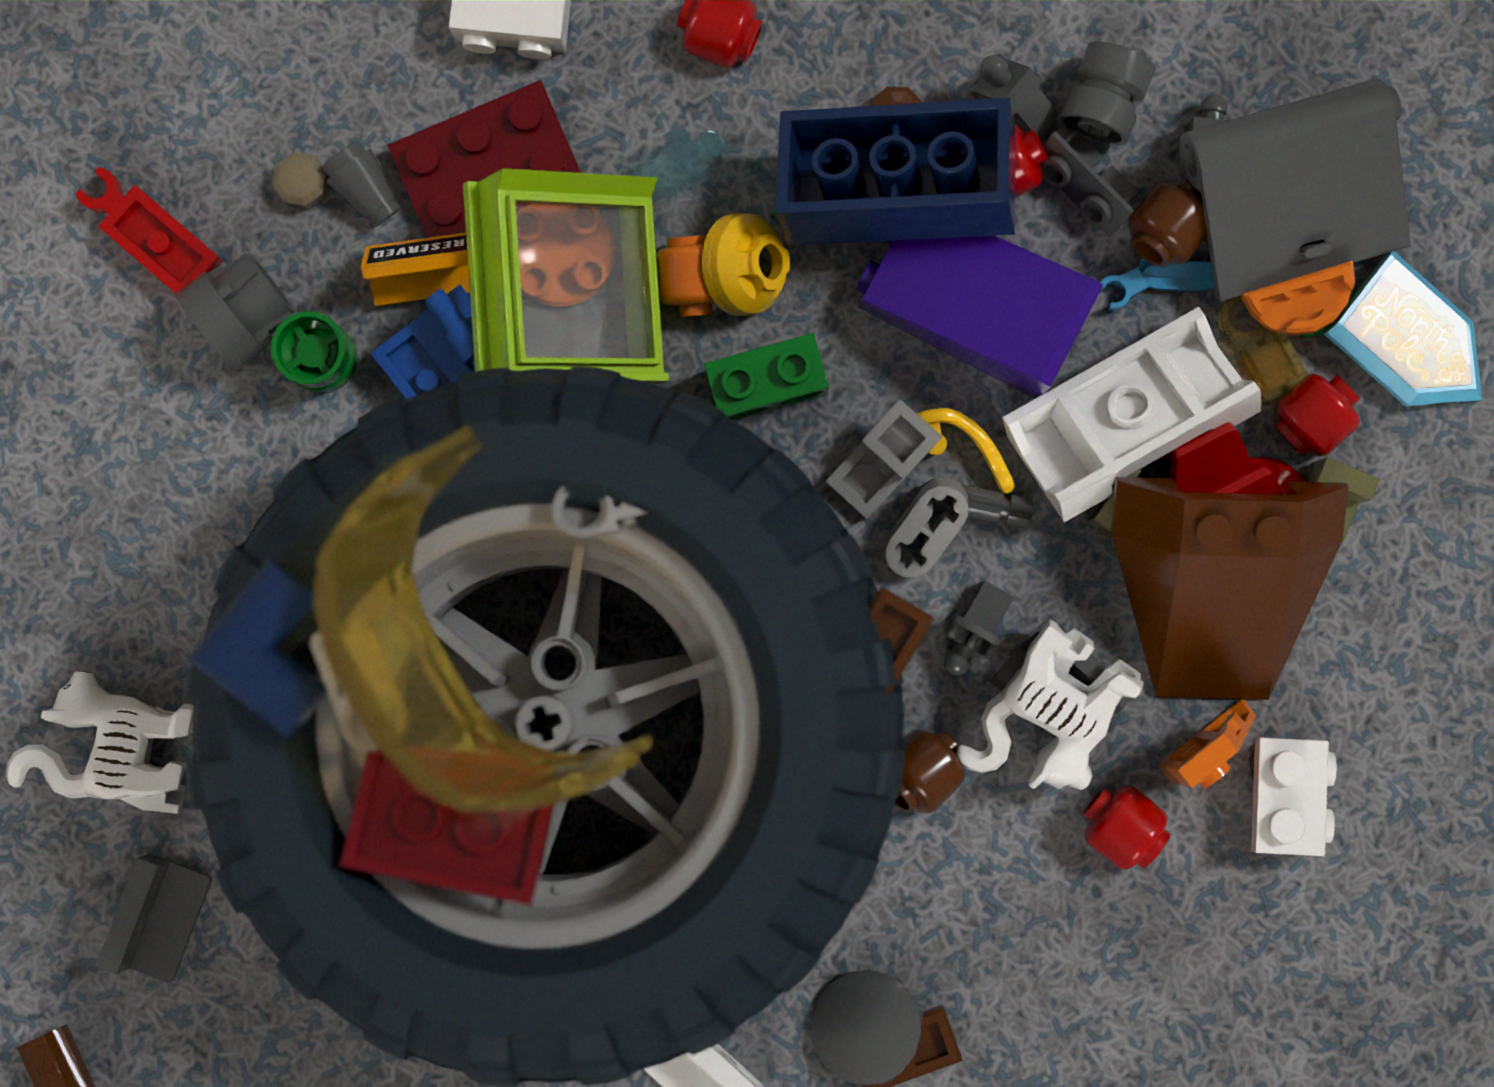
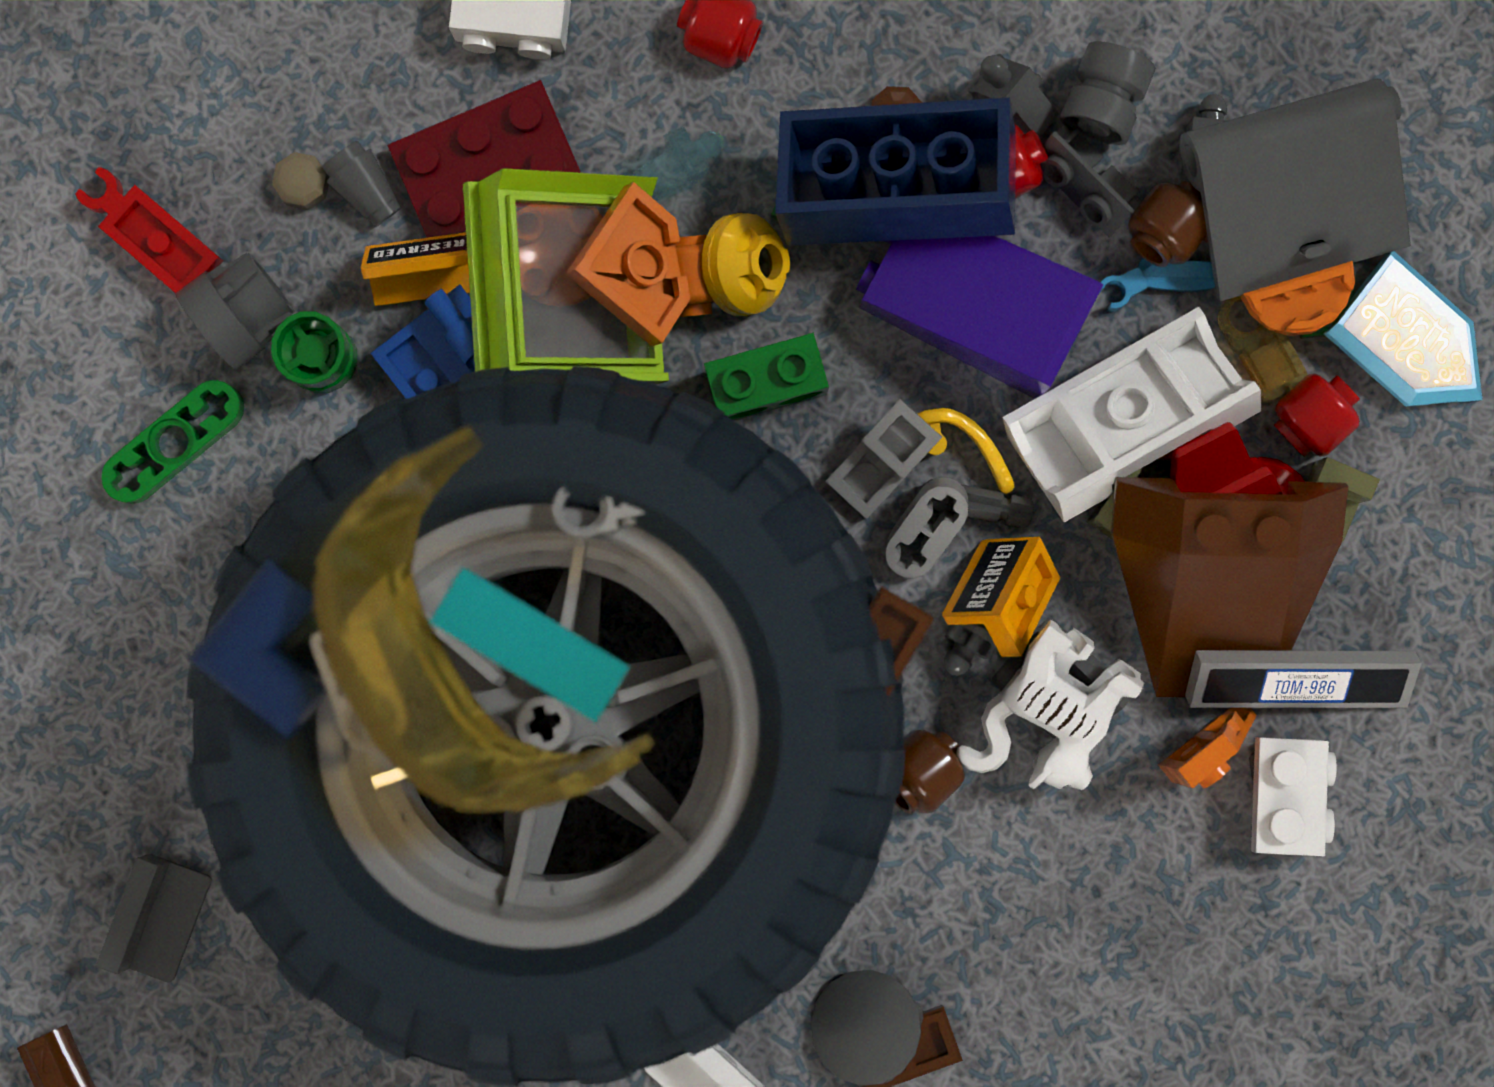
(120, 752): white animal -> none
(150, 438): none -> green beam
(421, 841): dark red plate -> none
(529, 644): none -> teal tile
(635, 265): none -> orange plate
(1005, 591): none -> light orange panel
(1126, 827): red head -> none
(1302, 679): none -> tile

